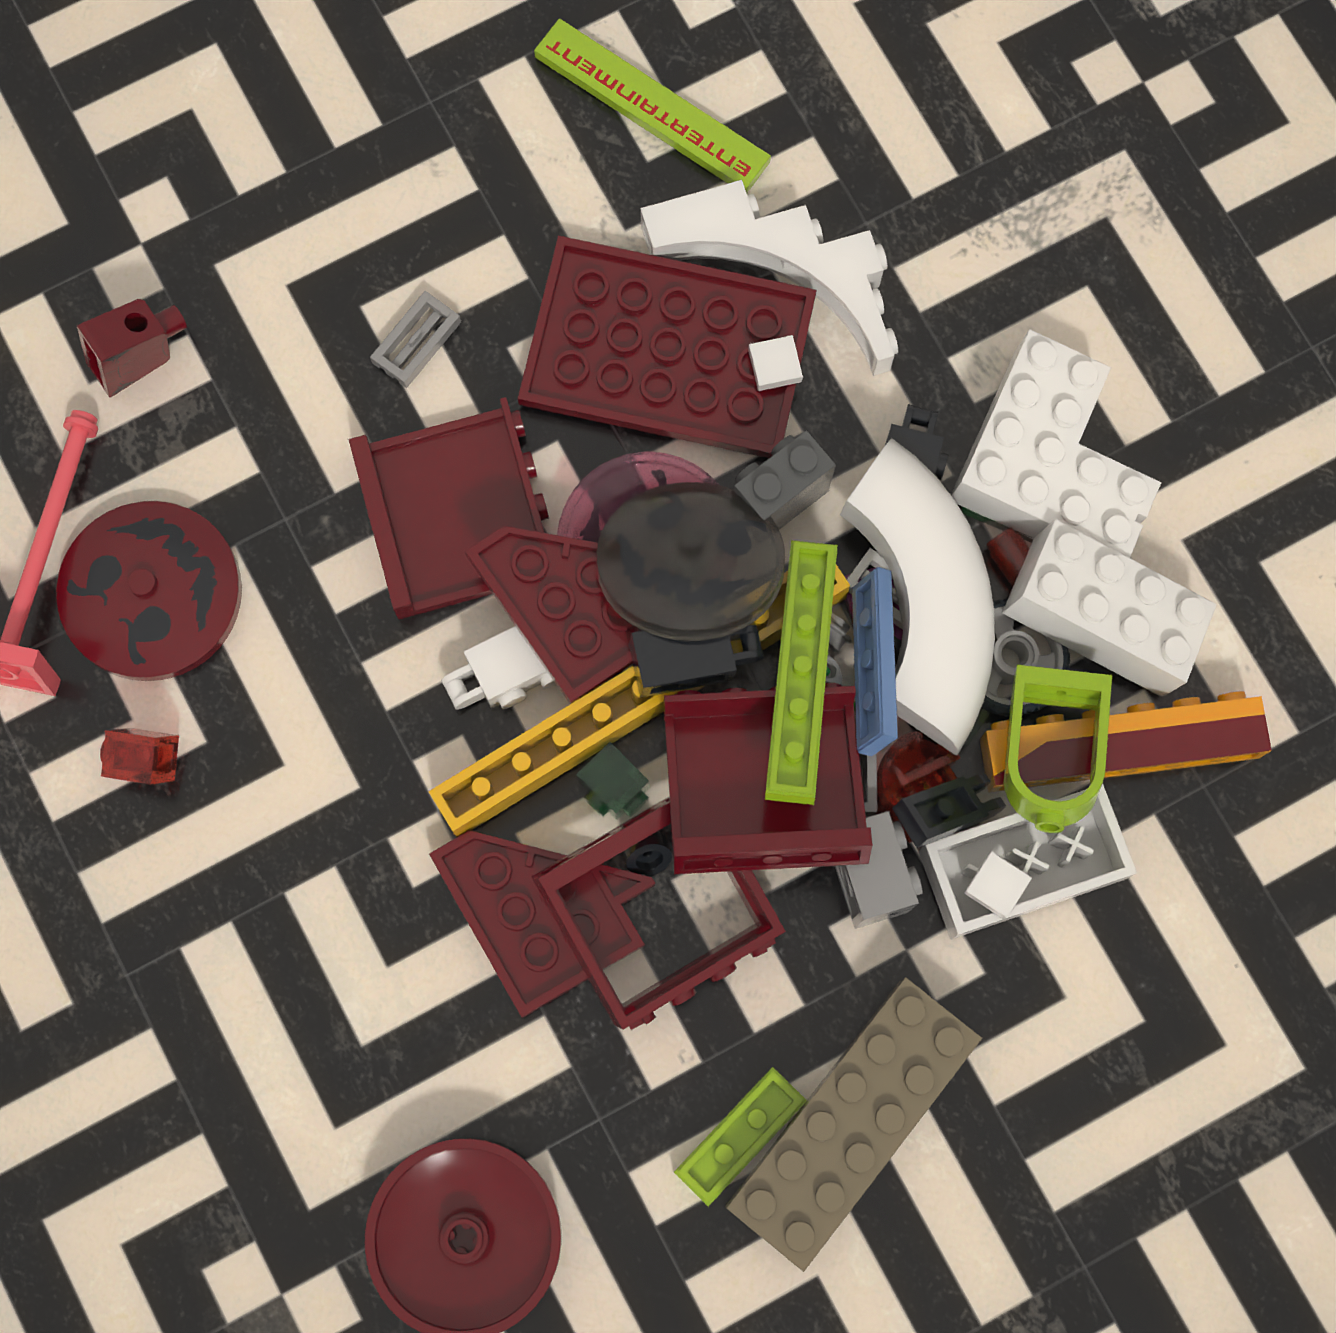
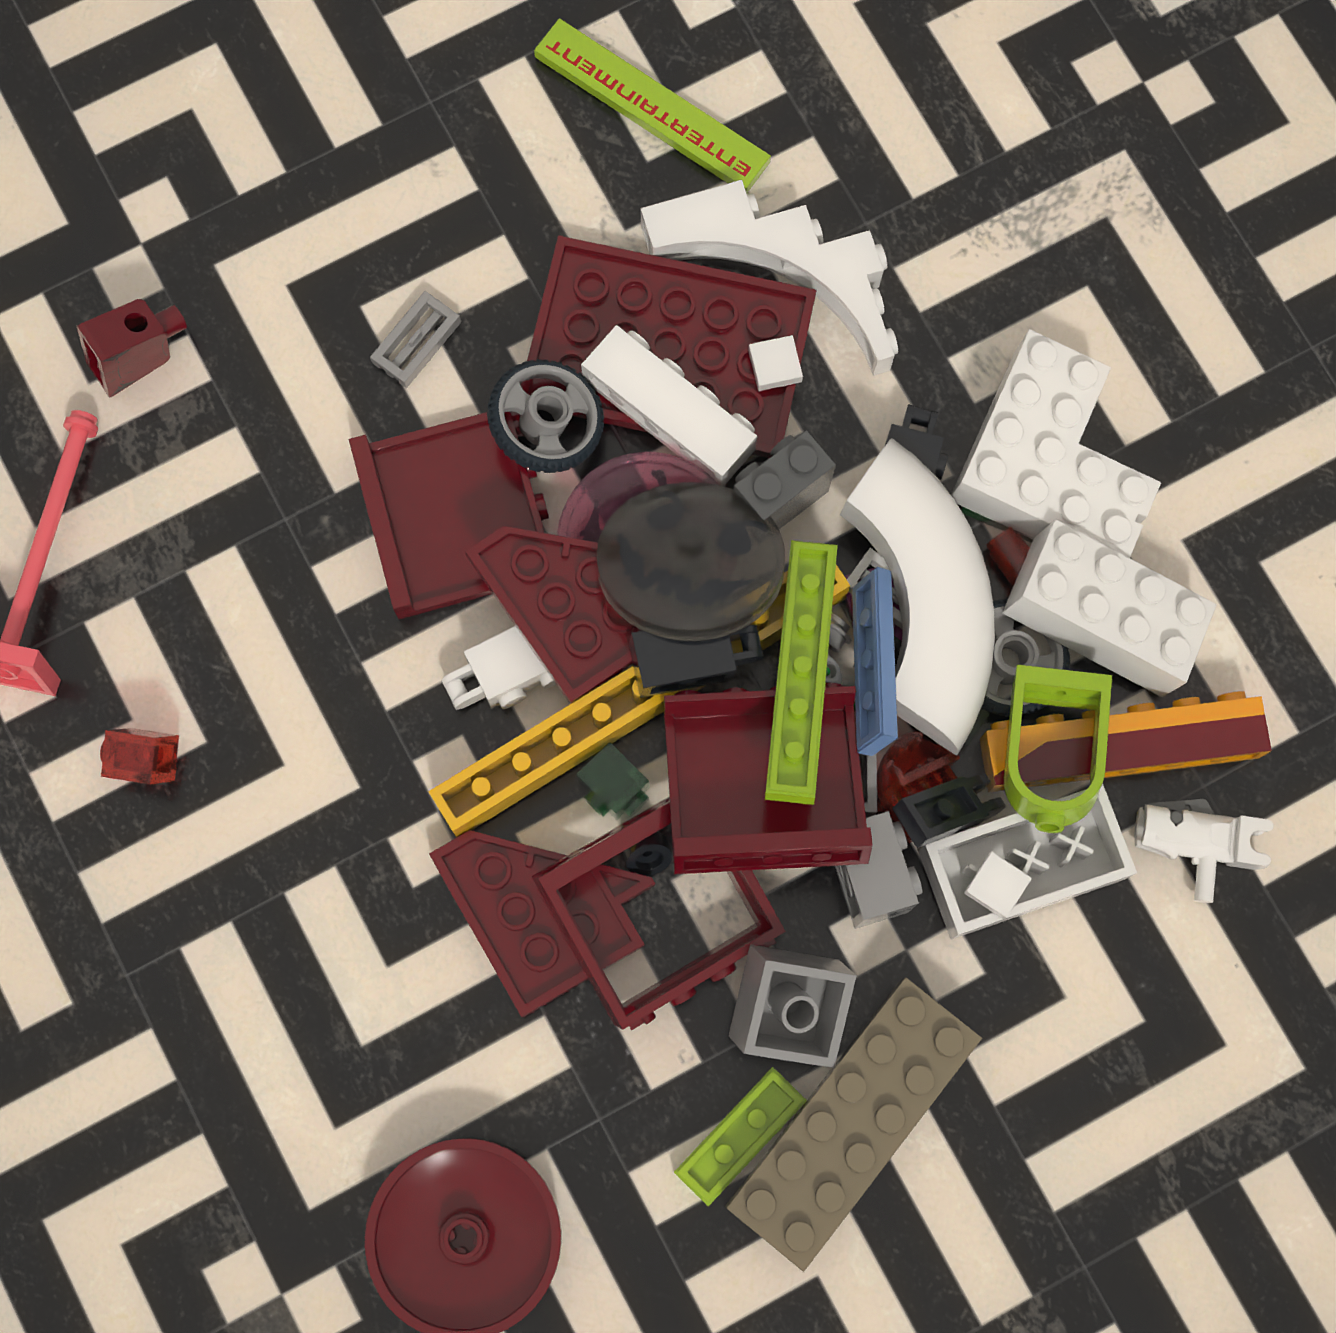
(149, 591): dark red dish -> none
(578, 397): none -> light grey wheel
(669, 405): none -> white brick
(792, 1006): none -> light grey brick
(1195, 832): none -> white piece

